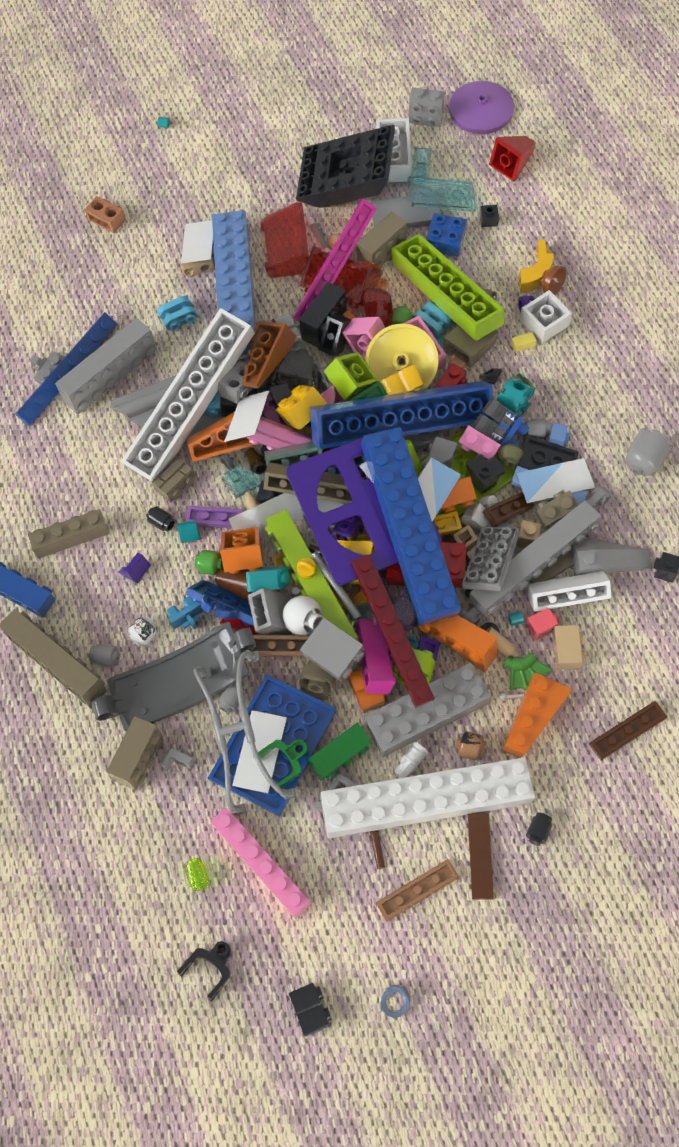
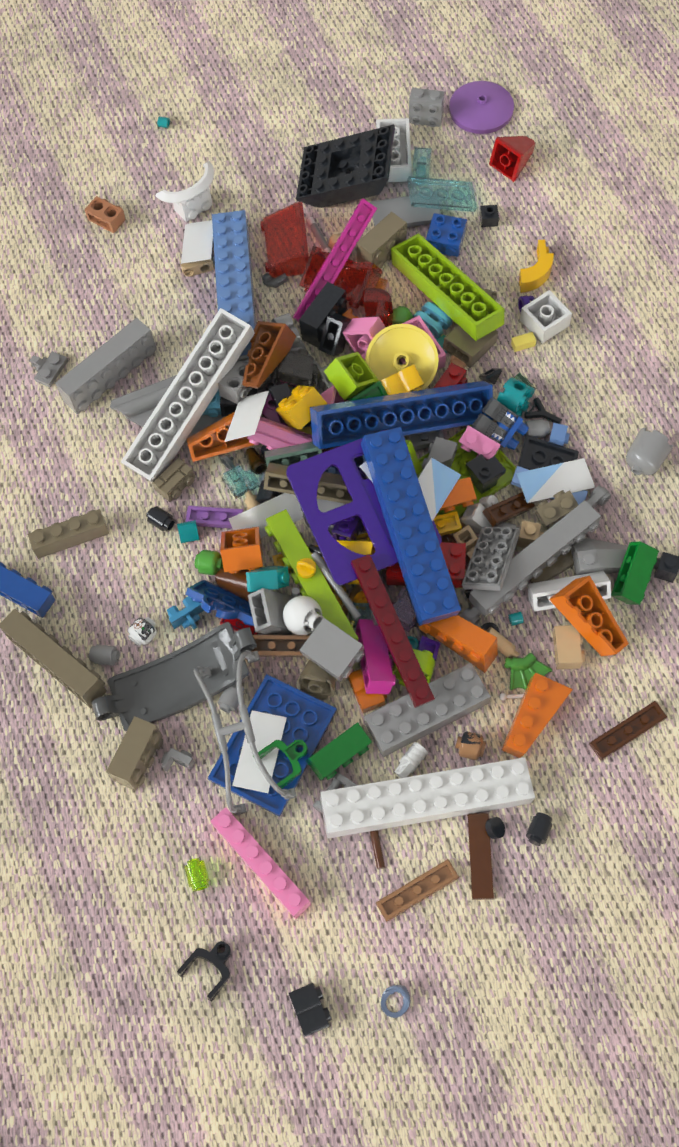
(48, 390): blue plate -> none
(136, 568): dark purple tile -> none
(177, 313): medium azure brick -> none
(194, 199): none -> white piece
(274, 282): none -> dark grey arm
(495, 828): none -> black tile
(510, 455): olive cone -> none
(541, 412): none -> black piece
(542, 623): coral brick -> none
(553, 279): dark orange piece -> none
(590, 615): none -> orange wedge
(635, 573): none -> green brick

